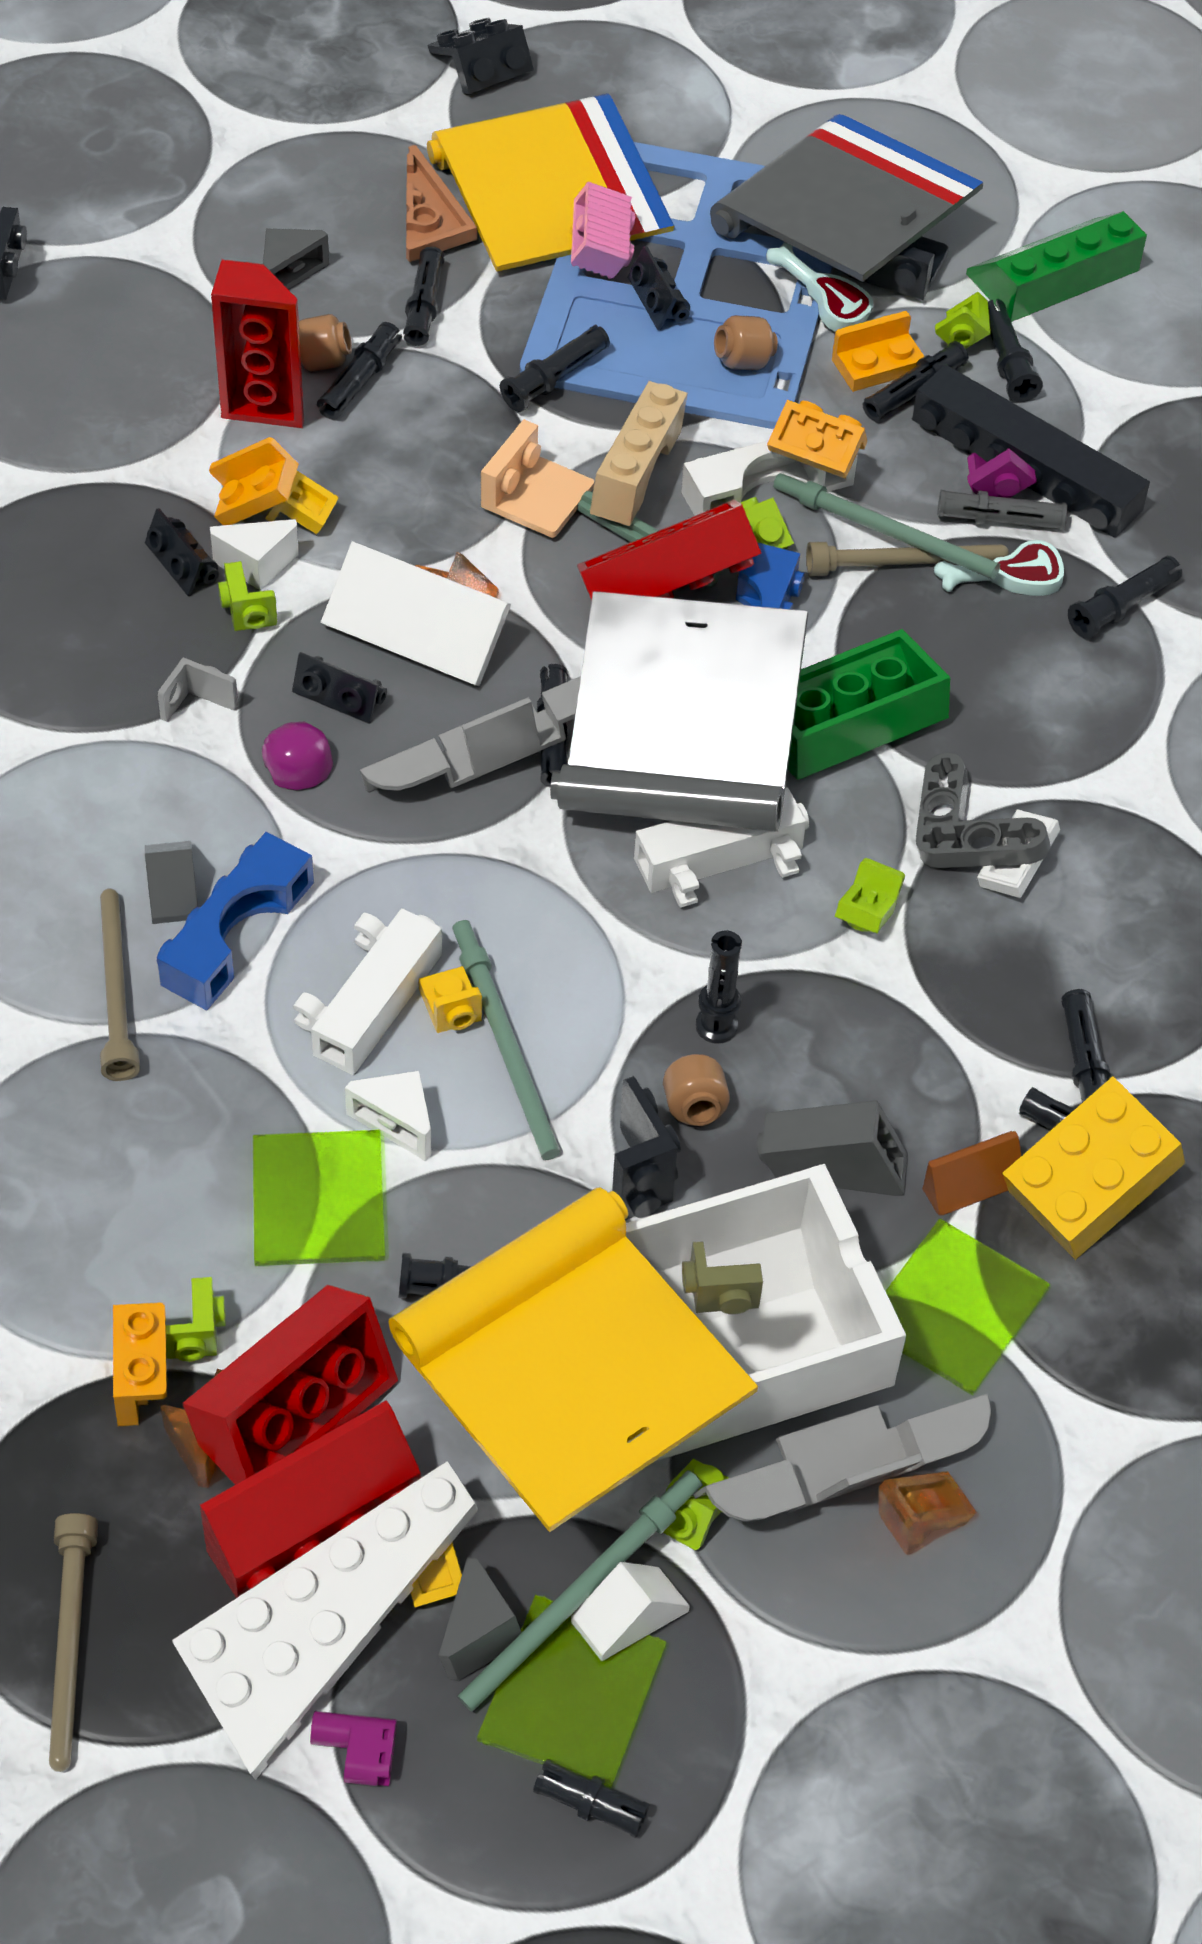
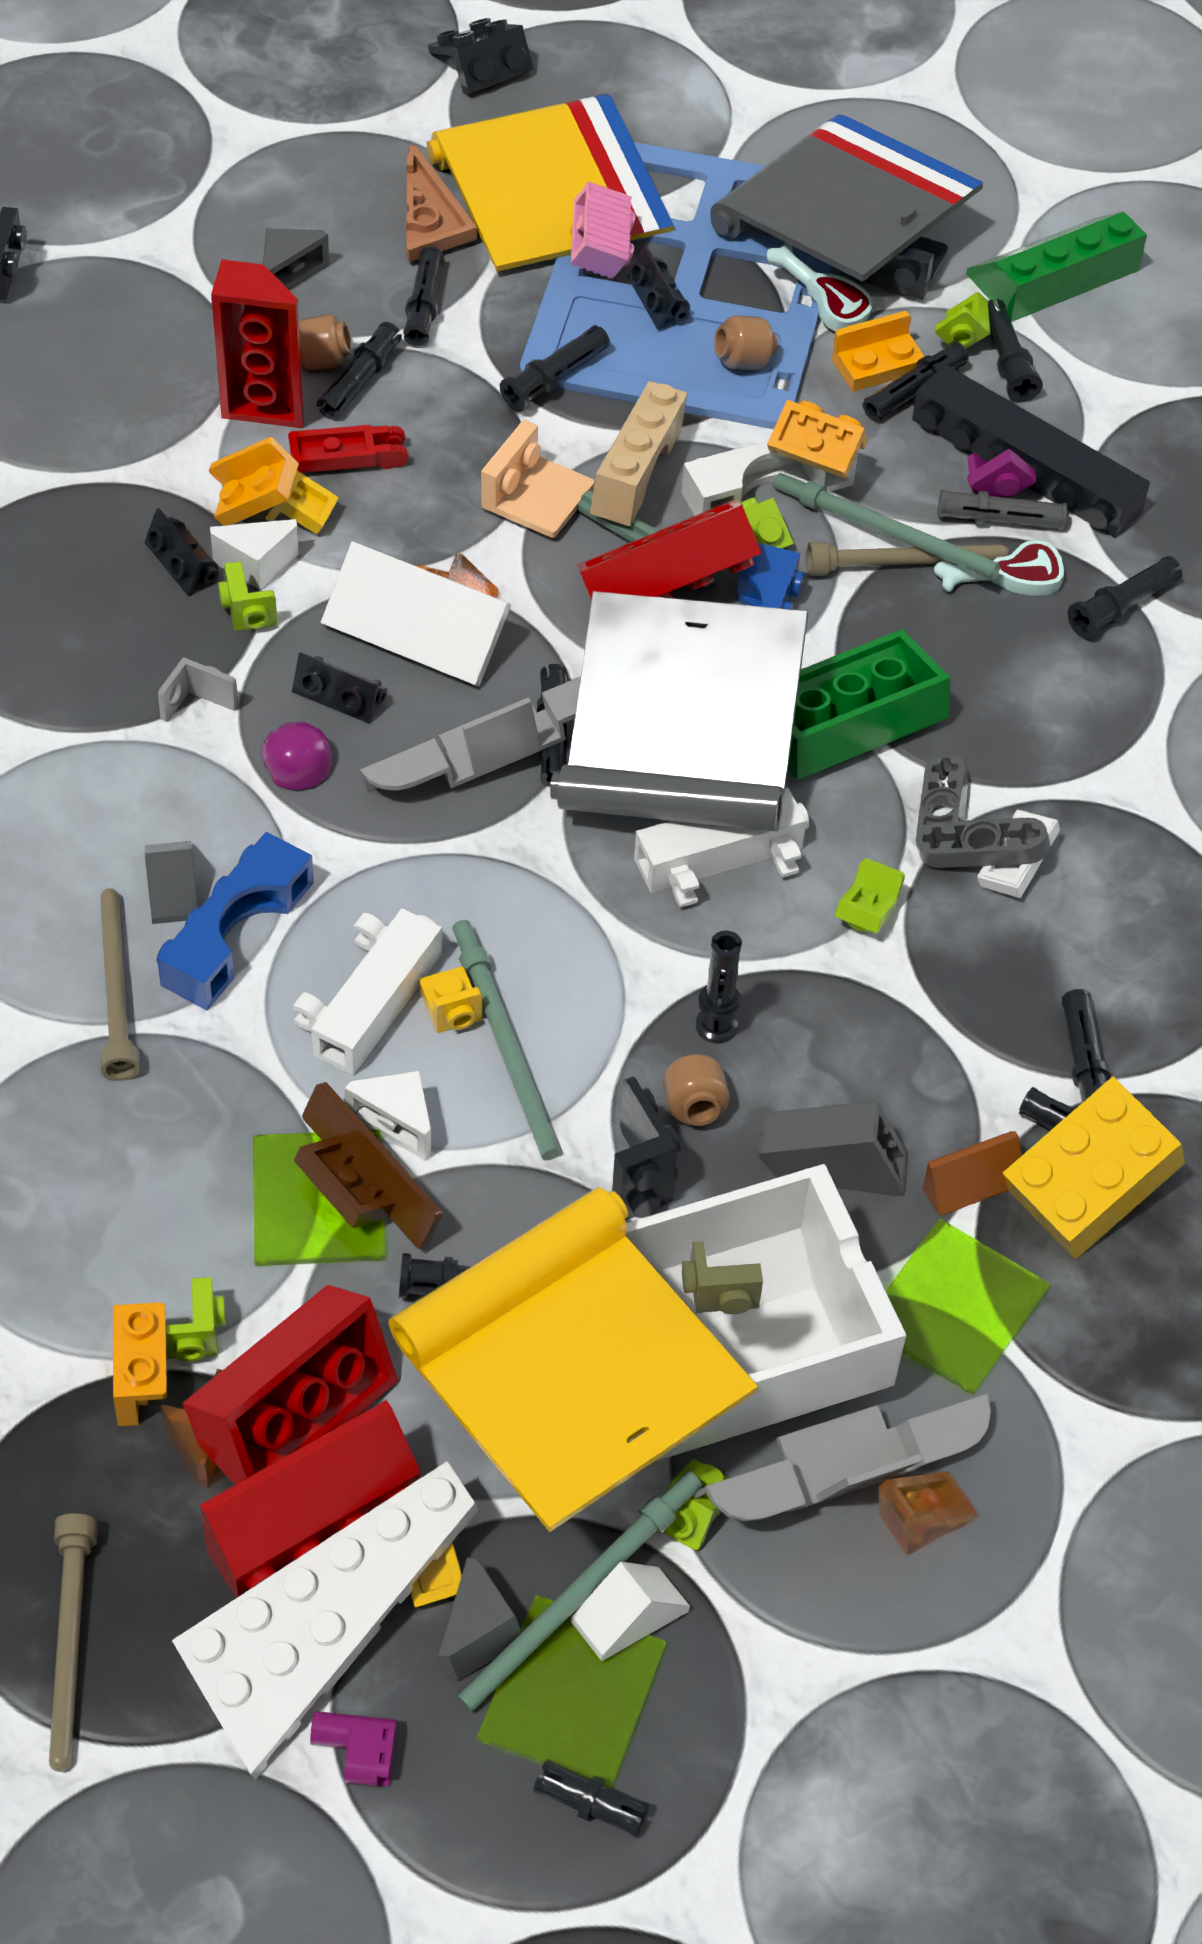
(348, 448): none -> red hinge
(360, 1173): none -> reddish brown bracket

